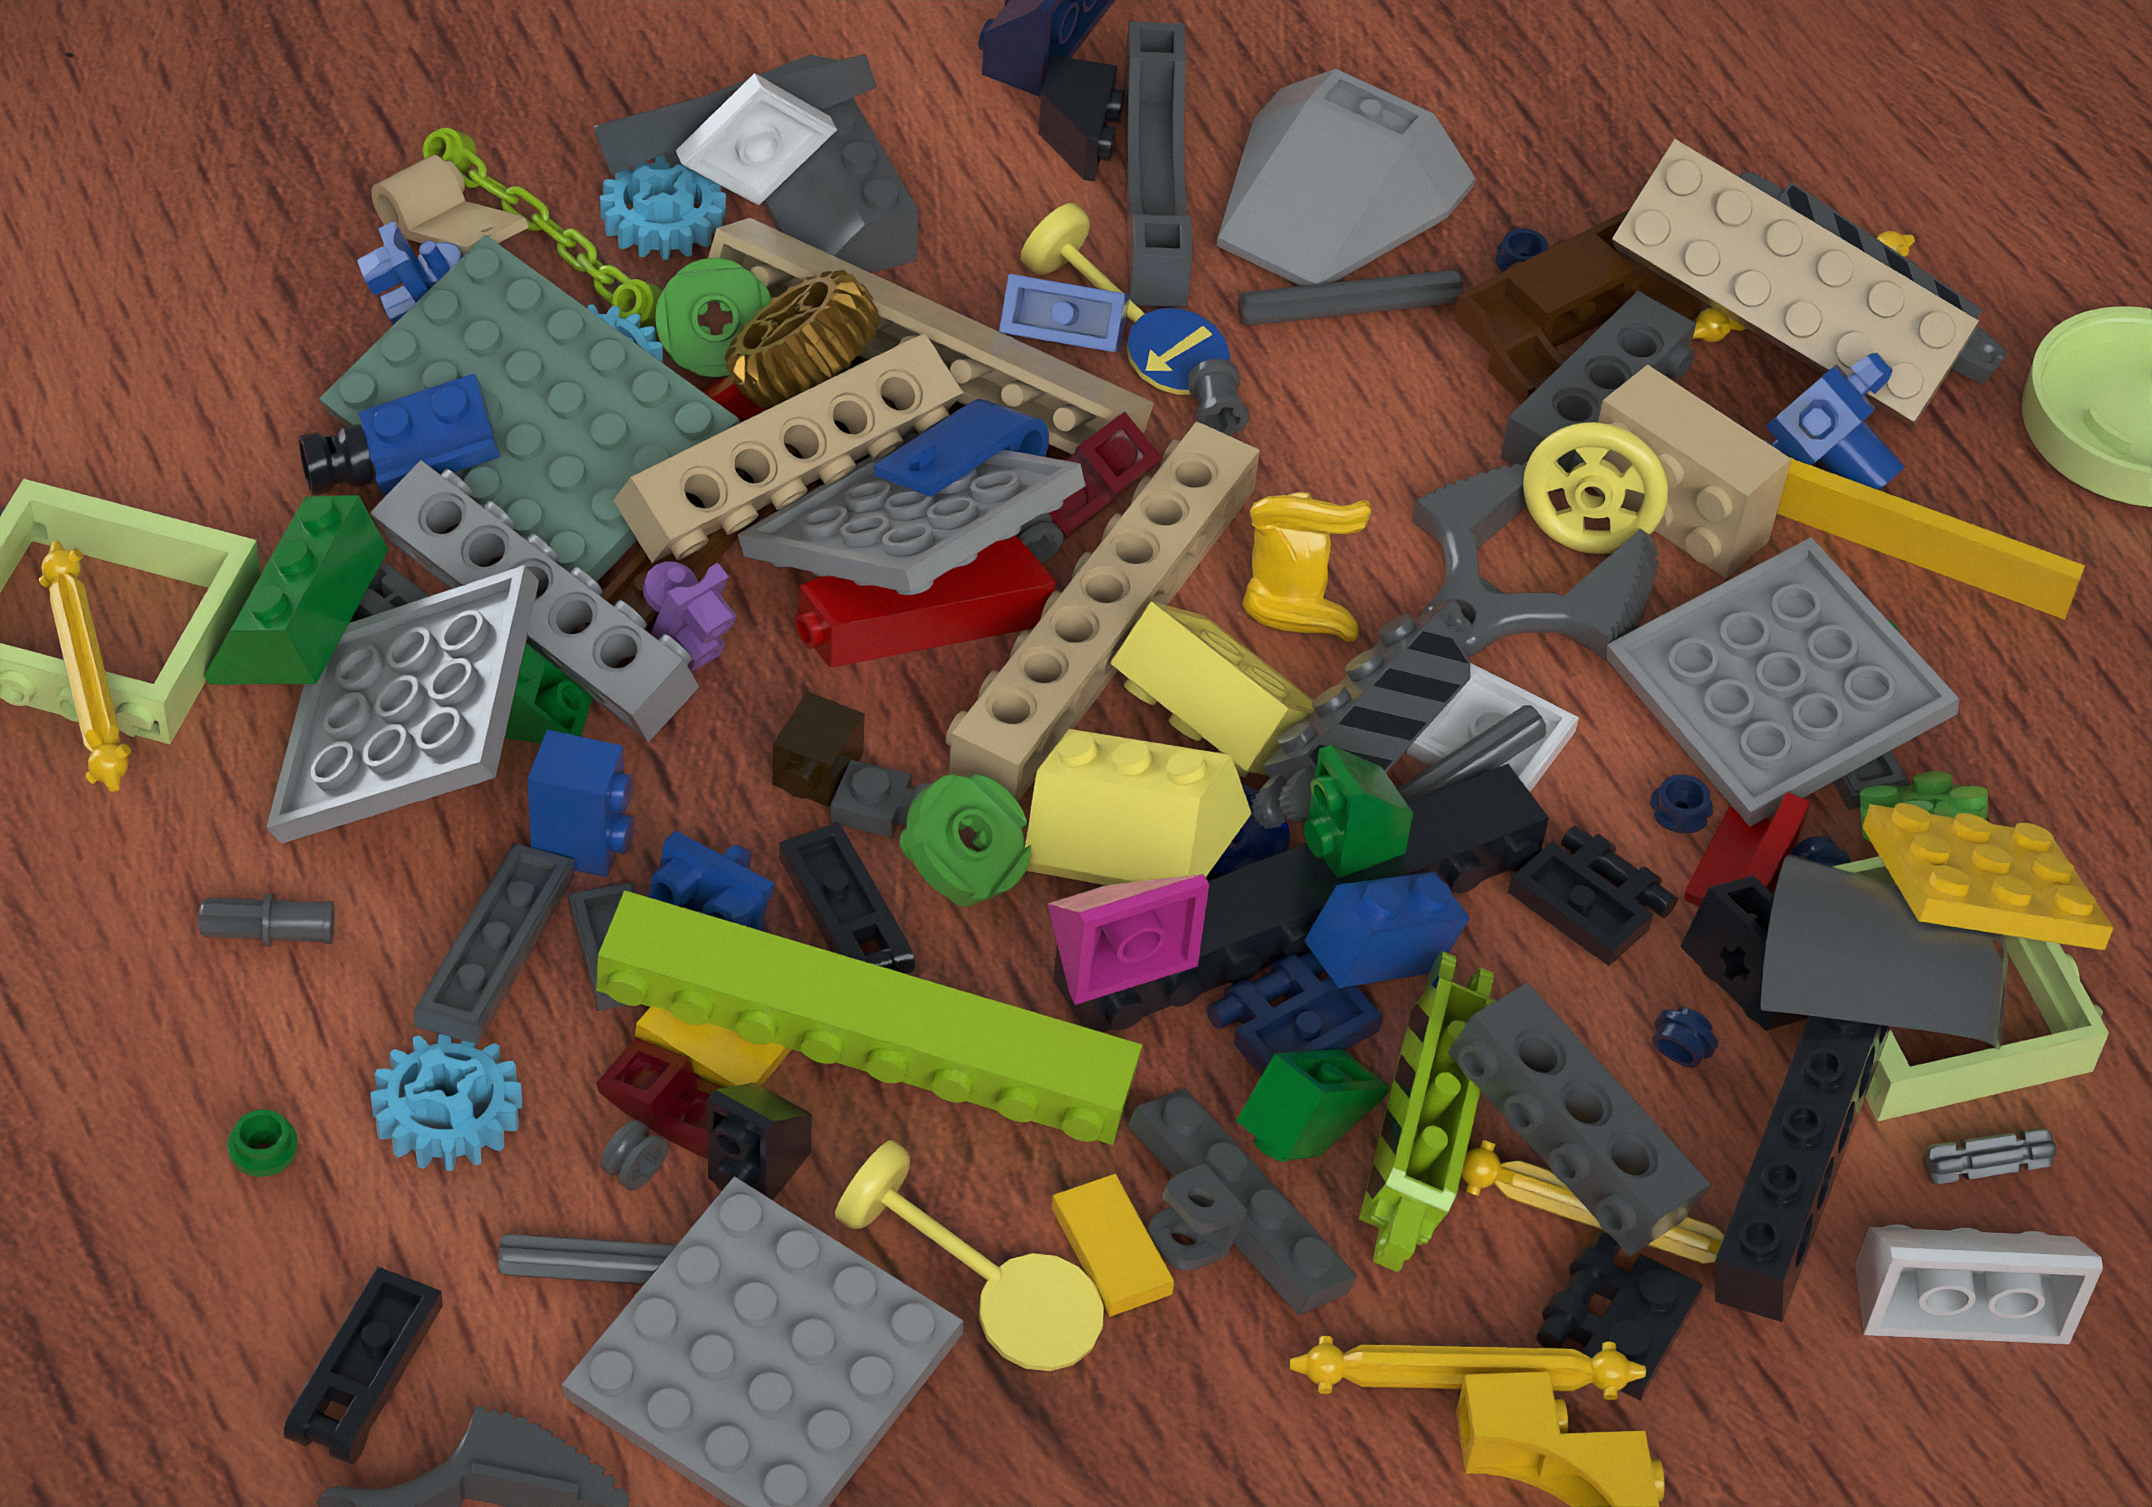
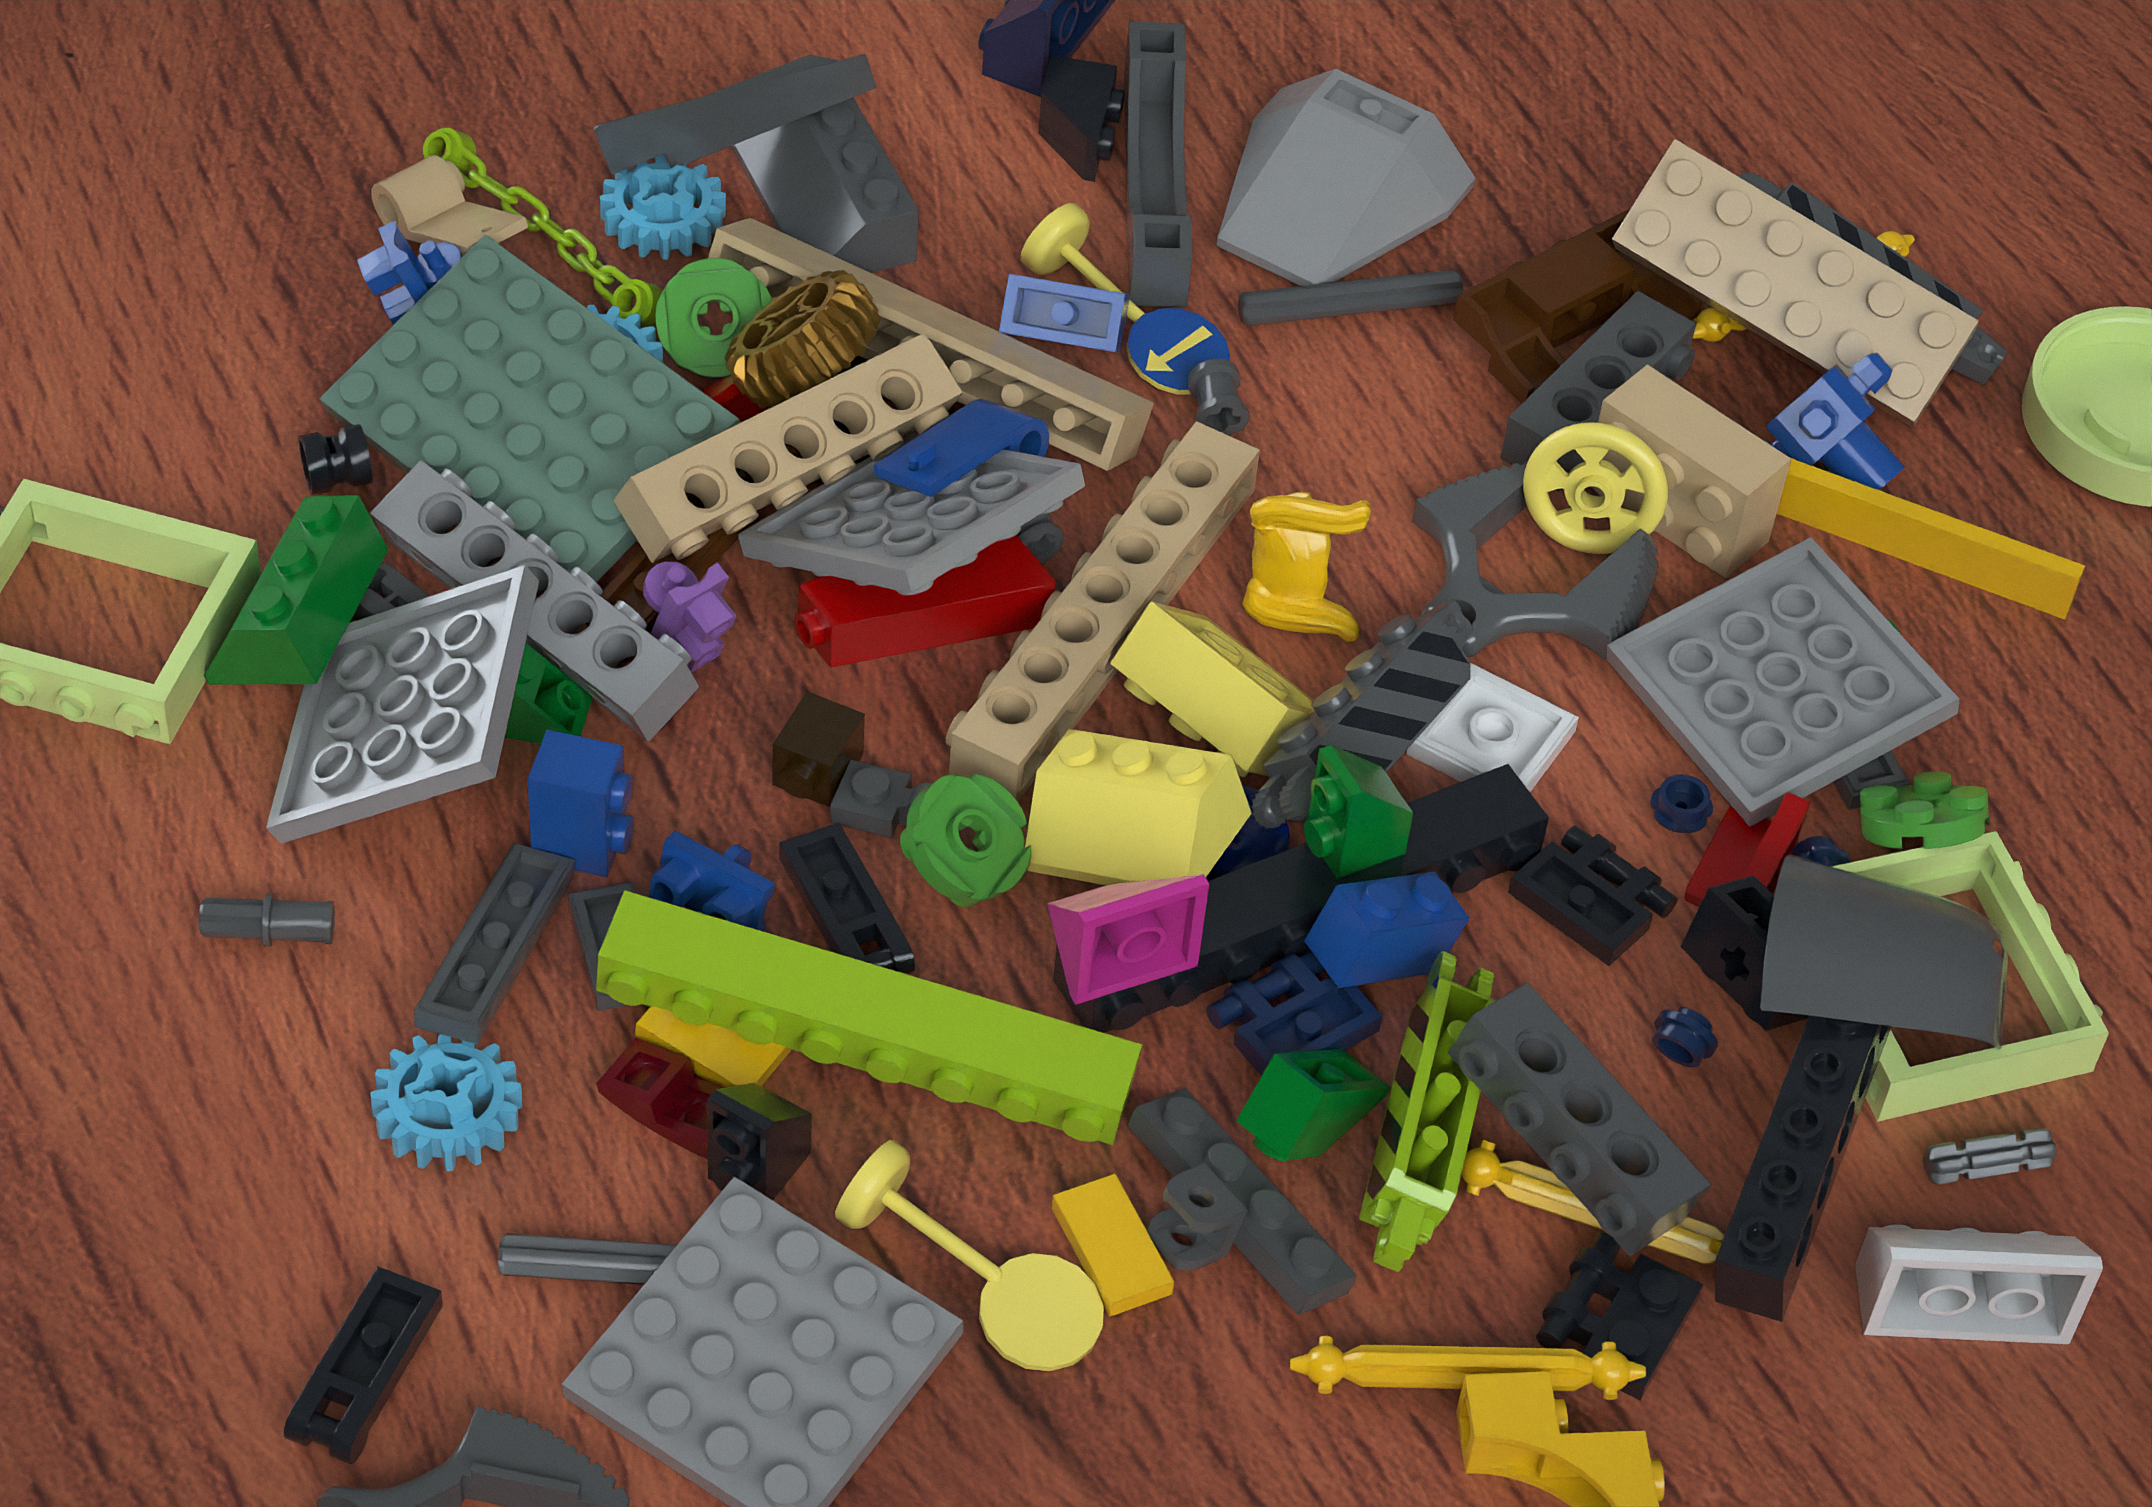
(84, 666): yellow wheel -> none
(257, 1129): green plate -> none
(438, 425): blue plate -> none
(634, 1154): dark grey bush -> none
(756, 139): white tile -> none
(1110, 466): dark red slope -> none
(1480, 754): dark grey axle -> none
(1519, 246): dark blue plate -> none
(1986, 876): yellow plate -> none

